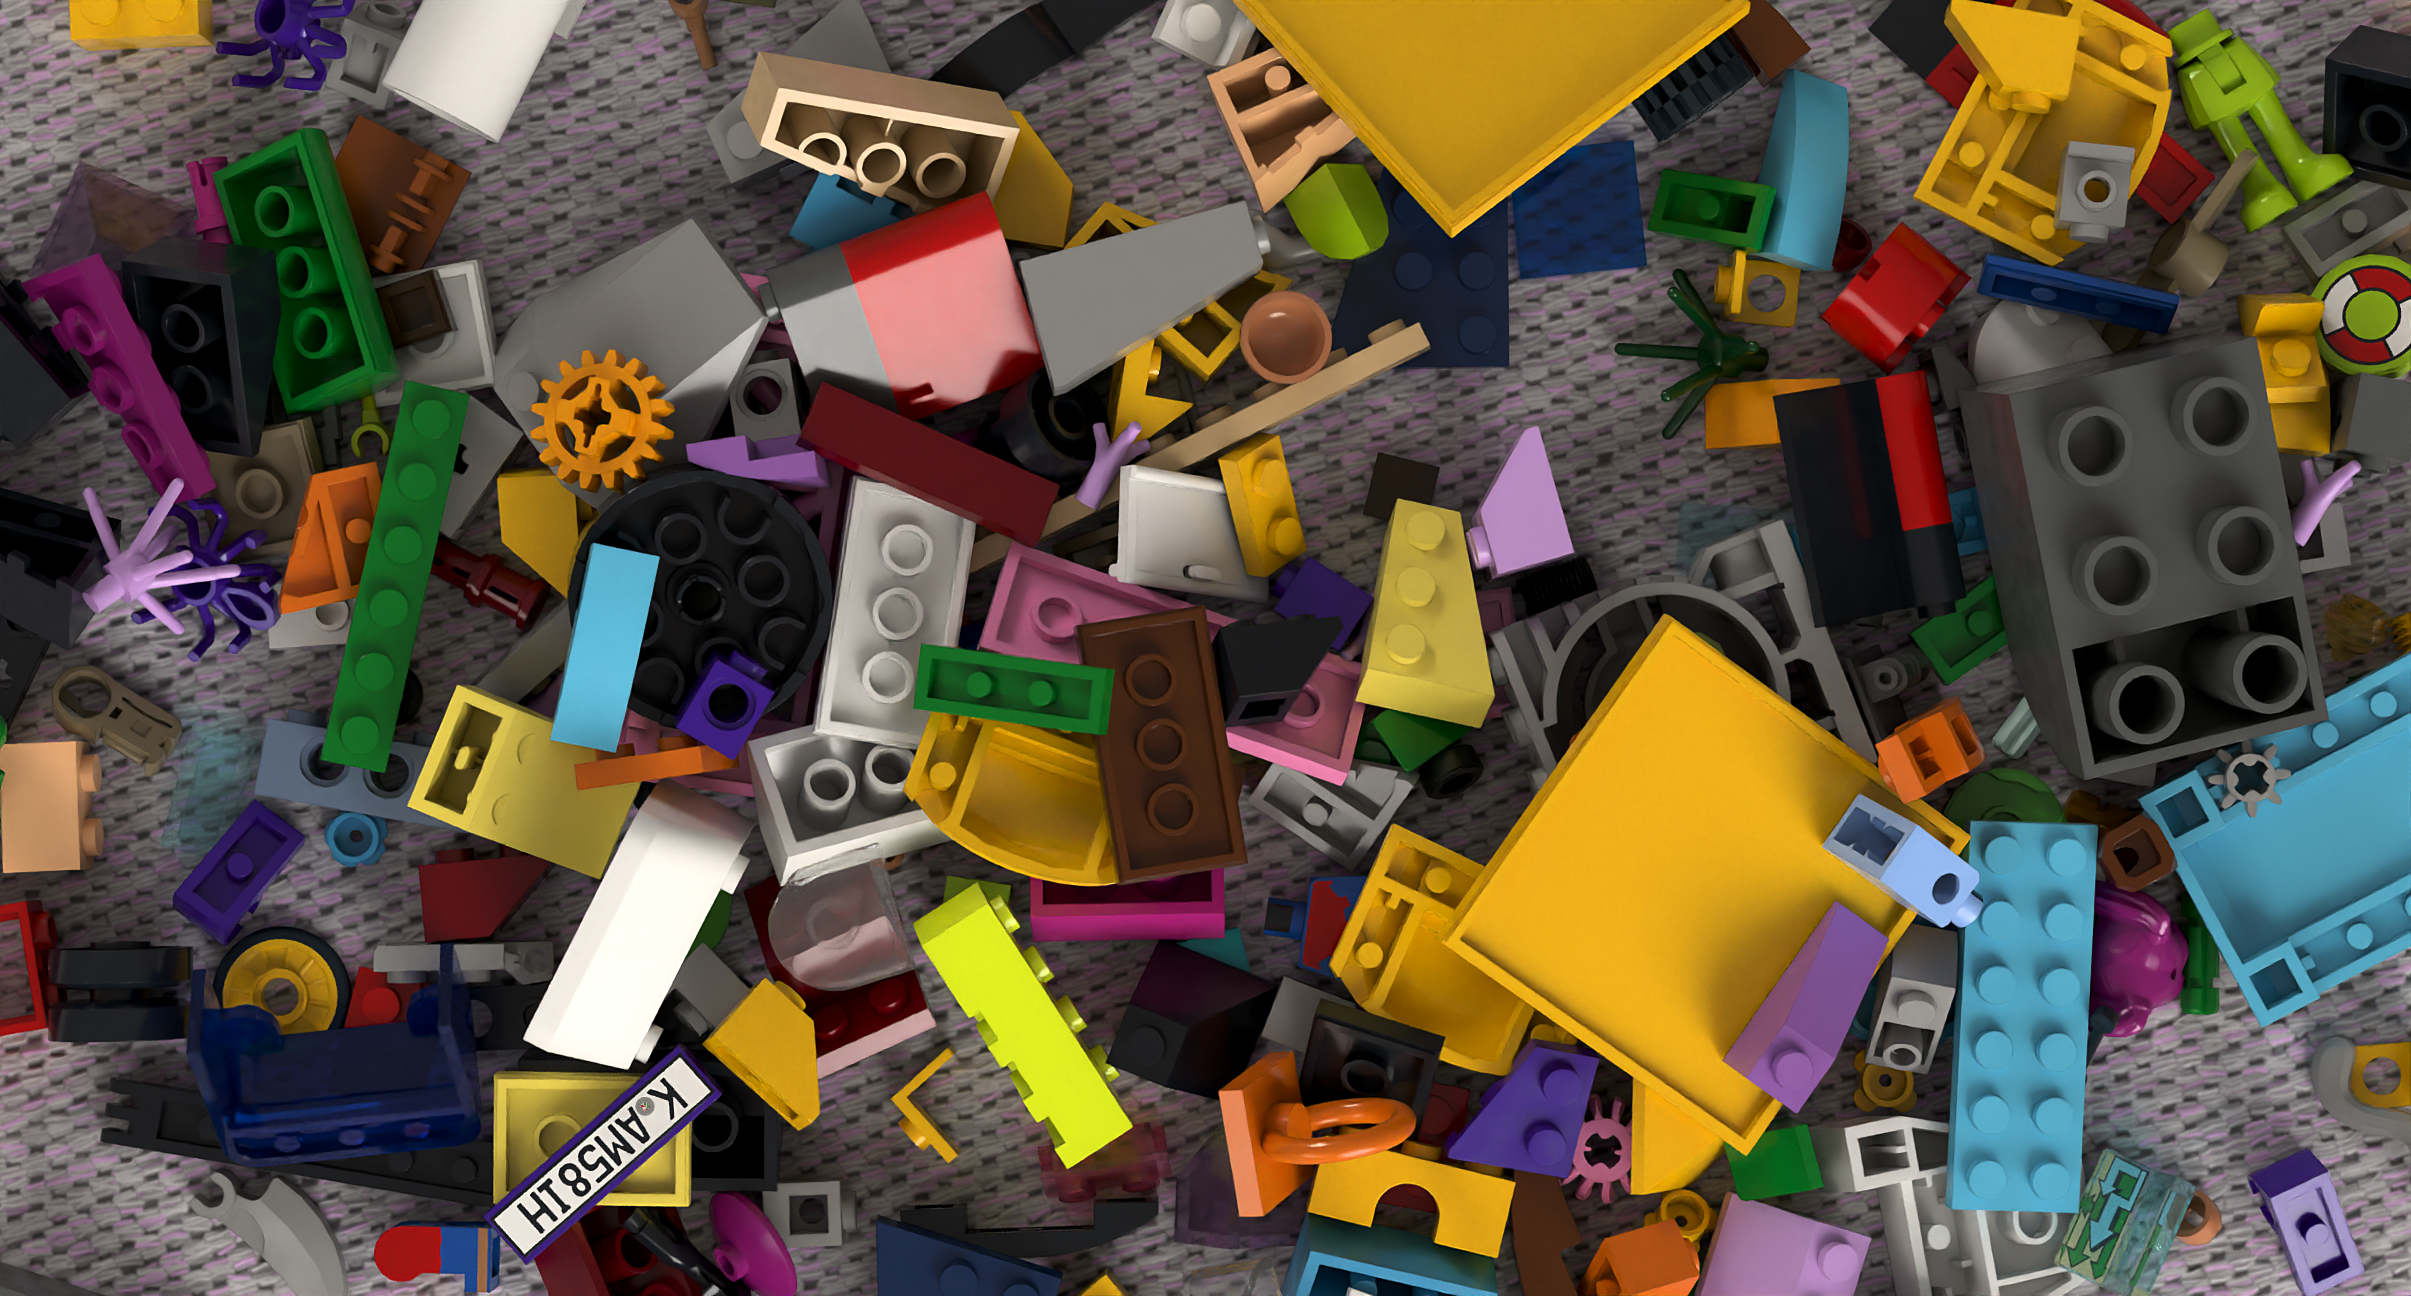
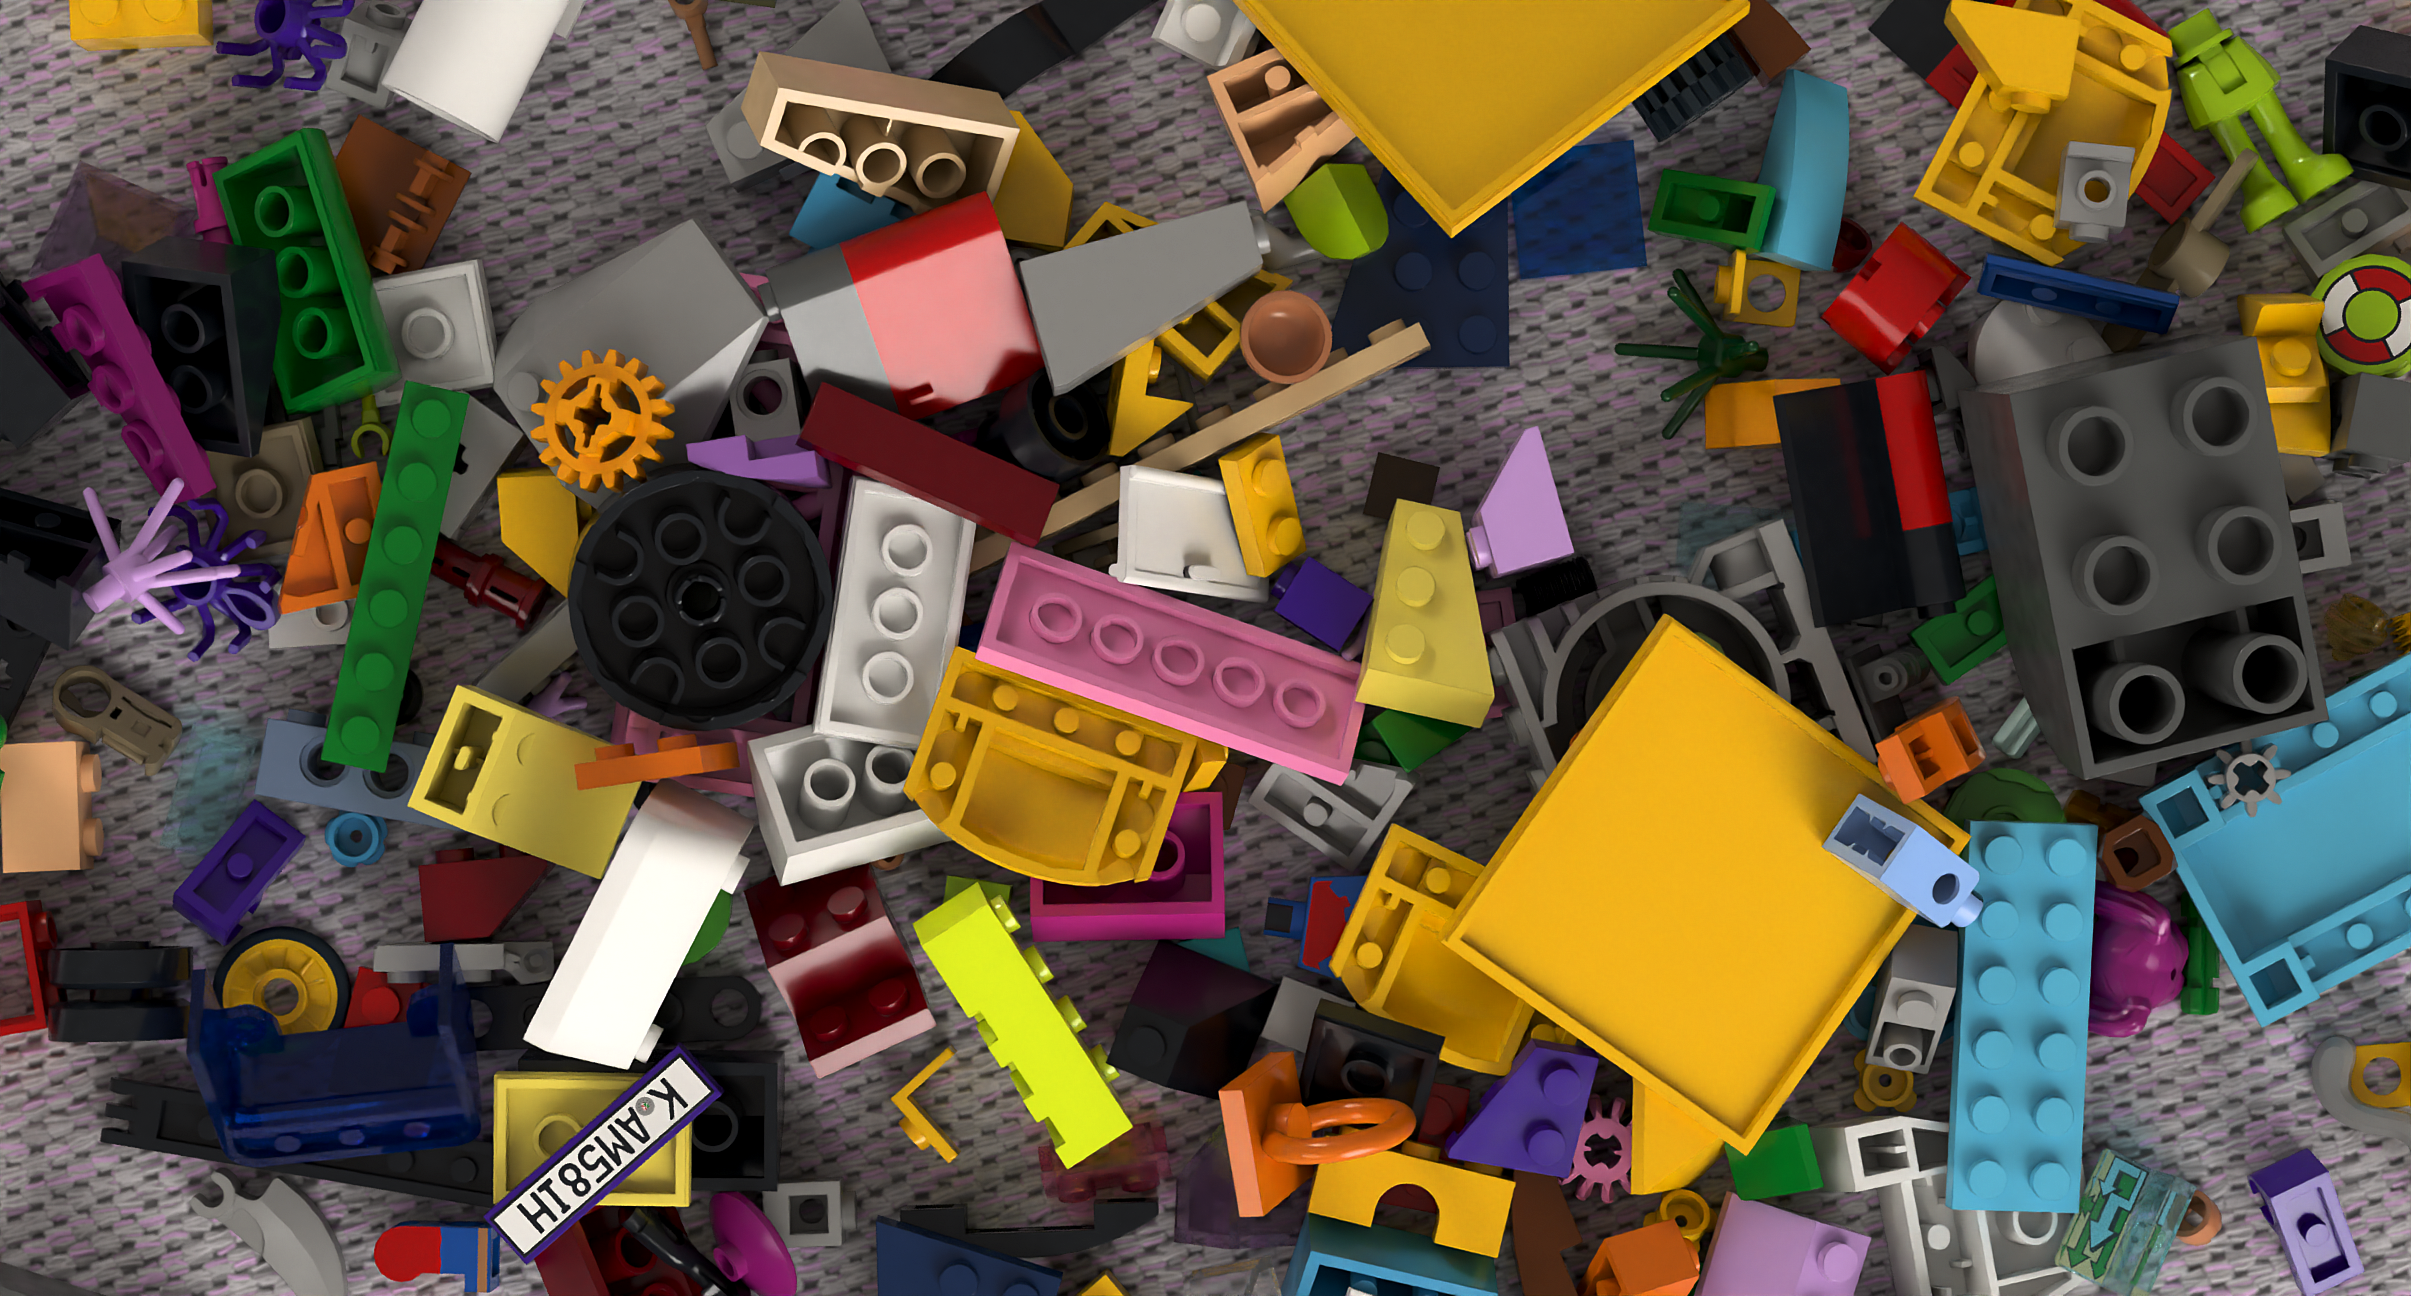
(416, 309): dark brown tile -> none
(604, 647): medium azure slope -> none
(705, 991): light grey brick -> none
(717, 730): dark purple brick -> none
(772, 1050): yellow slope -> none
(840, 922): clear tile -> none
(1014, 689): green plate -> none
(1108, 461): lavender bar -> none
(1165, 747): reddish brown tile -> none
(1269, 665): black slope -> none
(1450, 772): pearl dark grey tile -> none
(1809, 1009): medium lavender slope -> none
(2104, 1022): black hinge -> none
(2318, 497): lavender bar -> none

